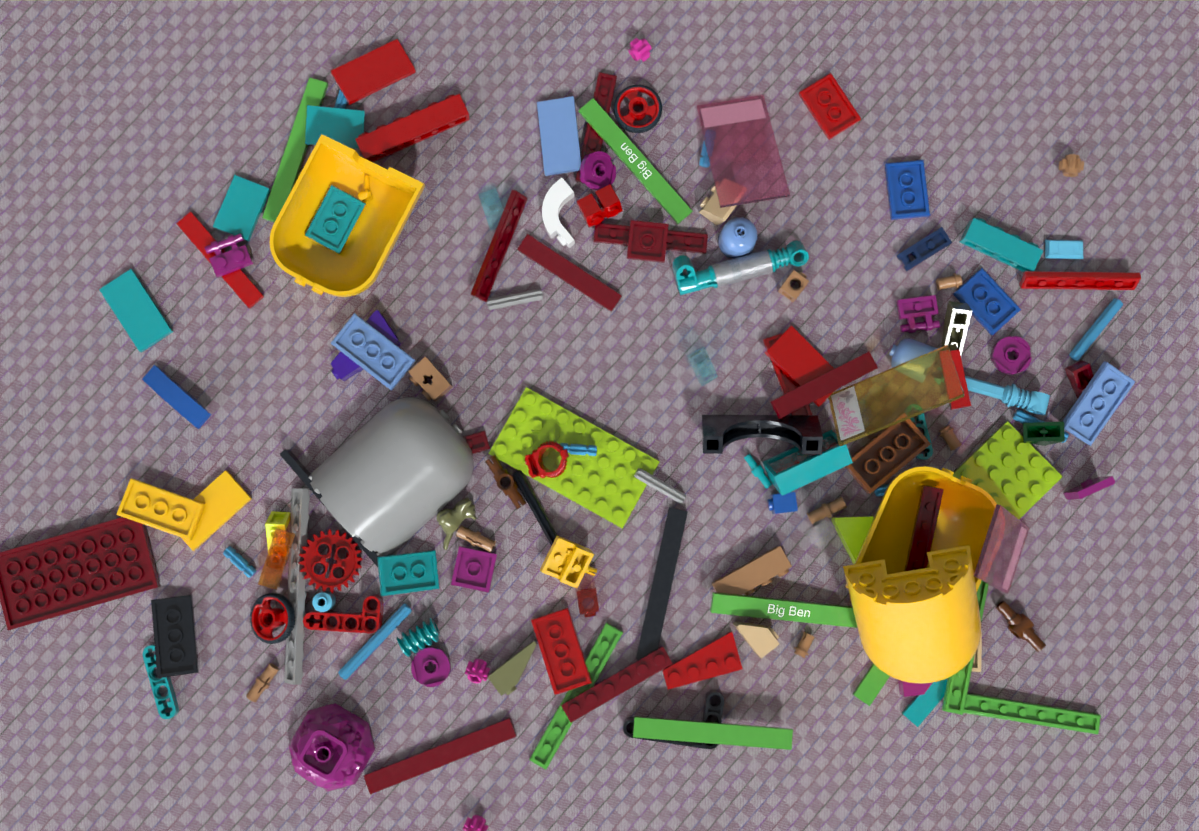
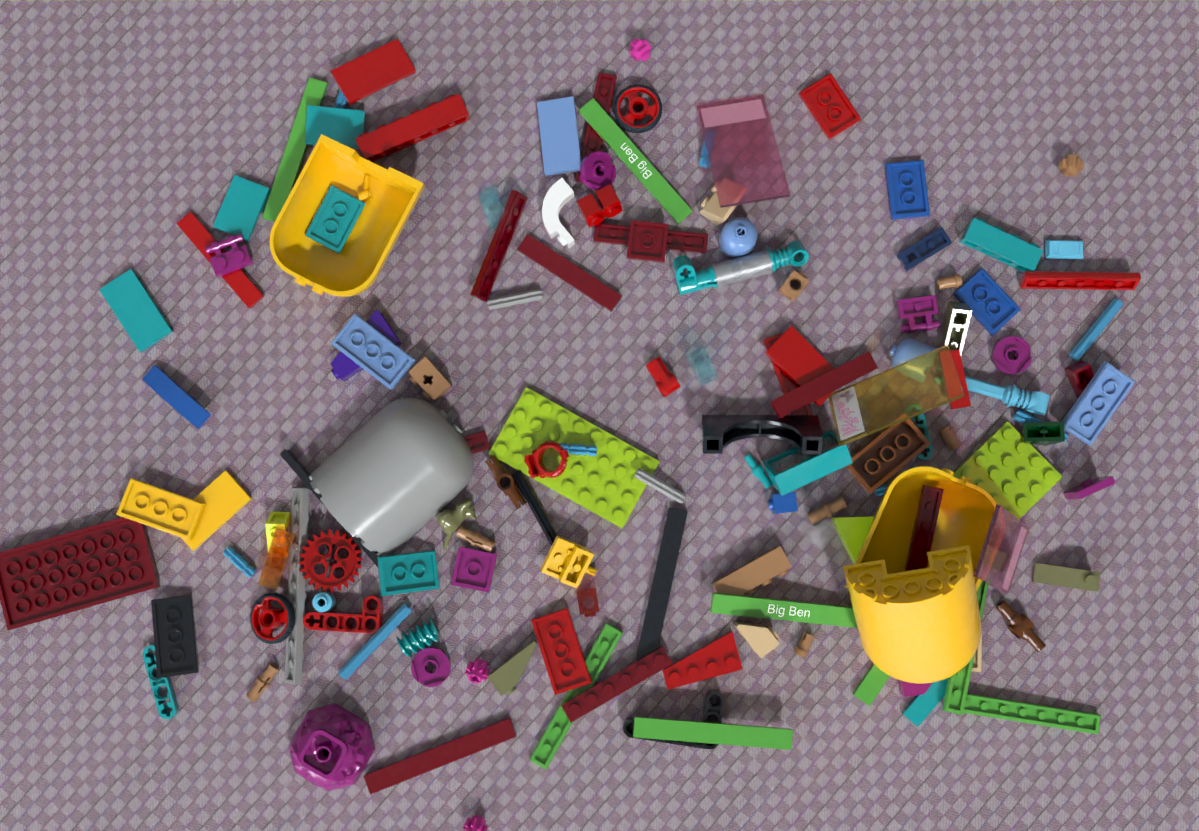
(664, 380): none -> red piece
(1066, 577): none -> olive slope

